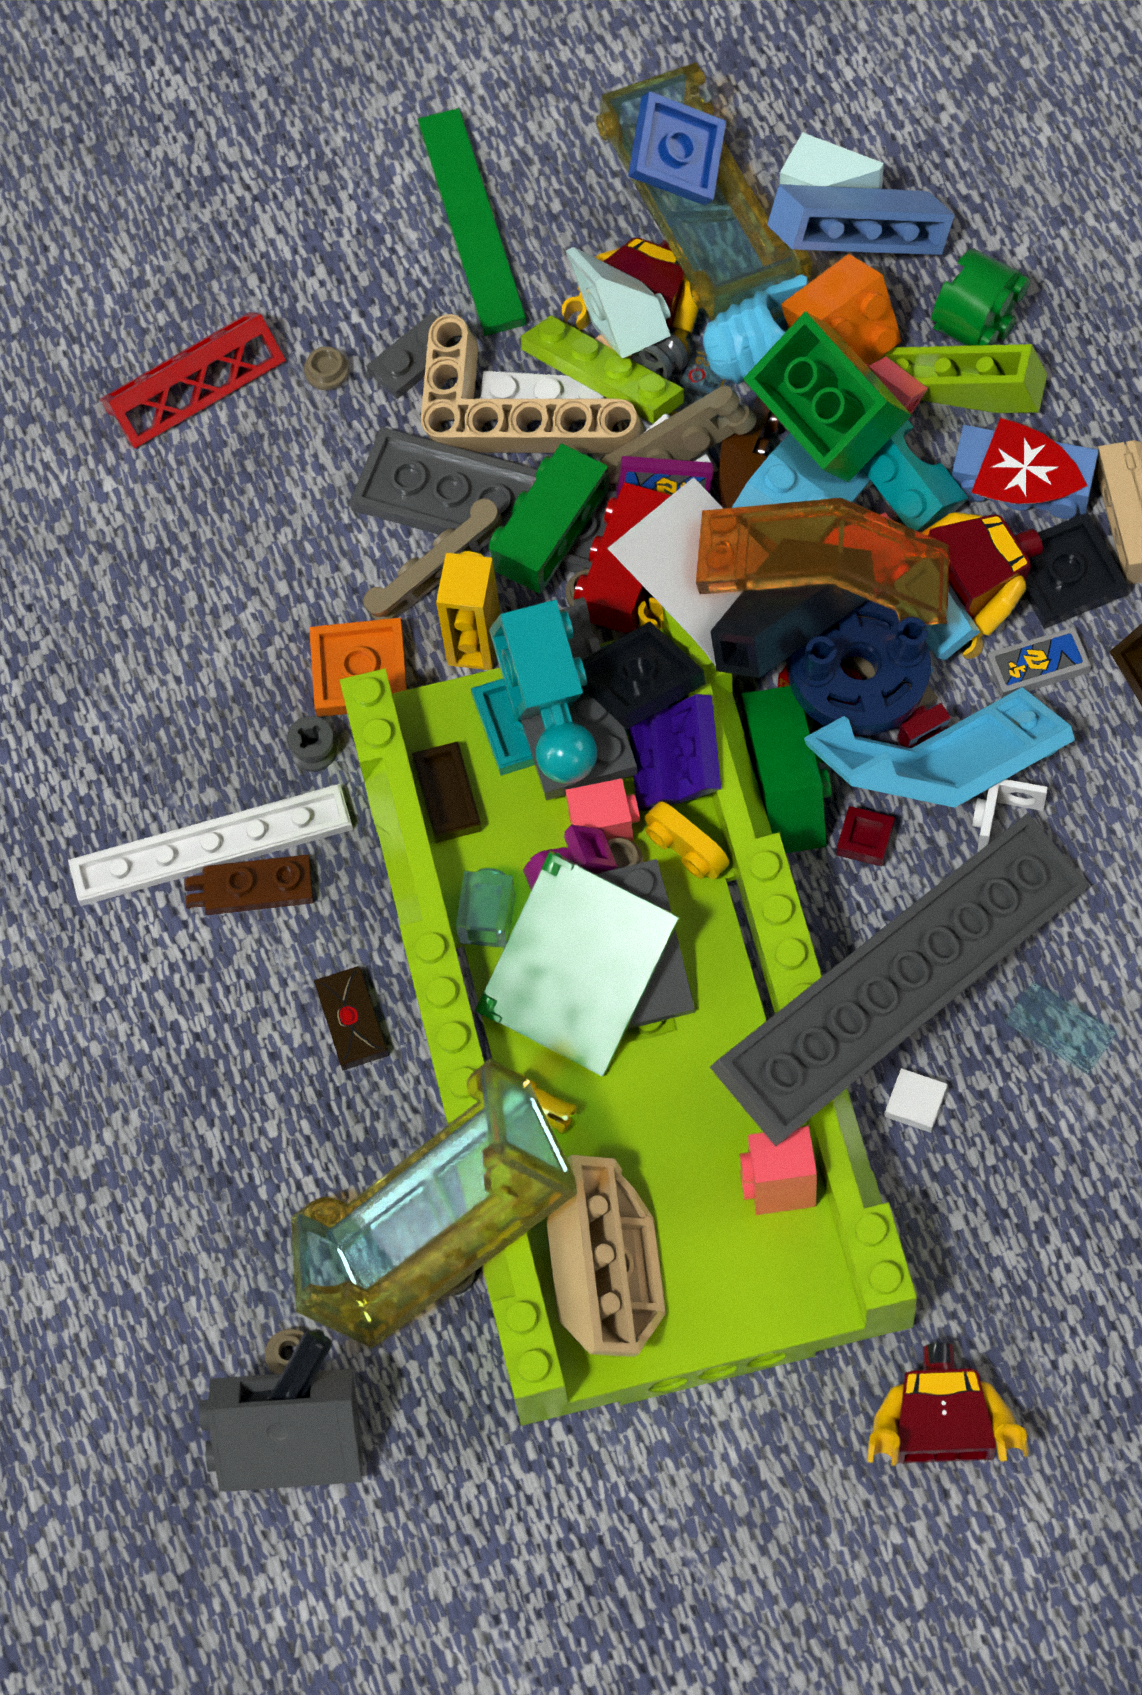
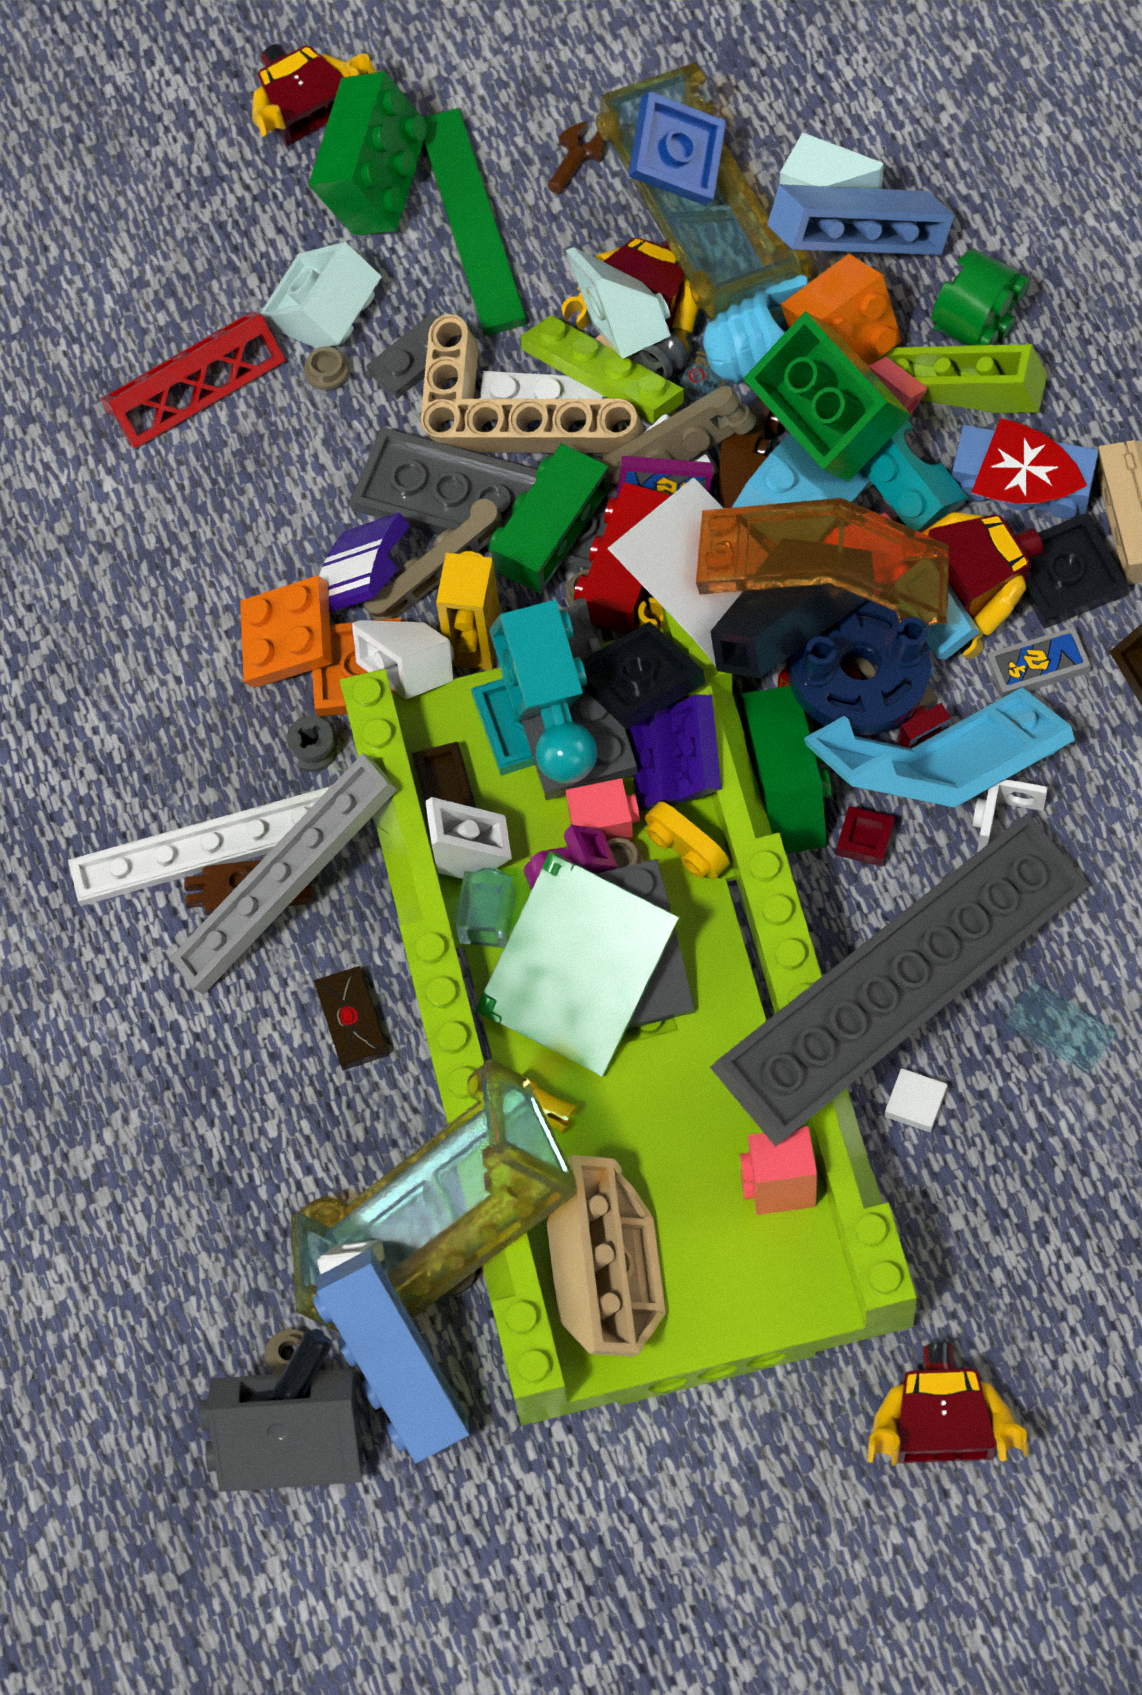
(283, 873): none -> light grey plate
(286, 632): none -> orange plate
(300, 90): none -> torso
(321, 296): none -> light aqua slope
(346, 1251): none -> white tile
(359, 561): none -> dark purple slope
(368, 154): none -> green brick
(391, 1355): none -> medium blue brick
(411, 652): none -> white slope
(466, 837): none -> white slope
(575, 155): none -> reddish brown bar

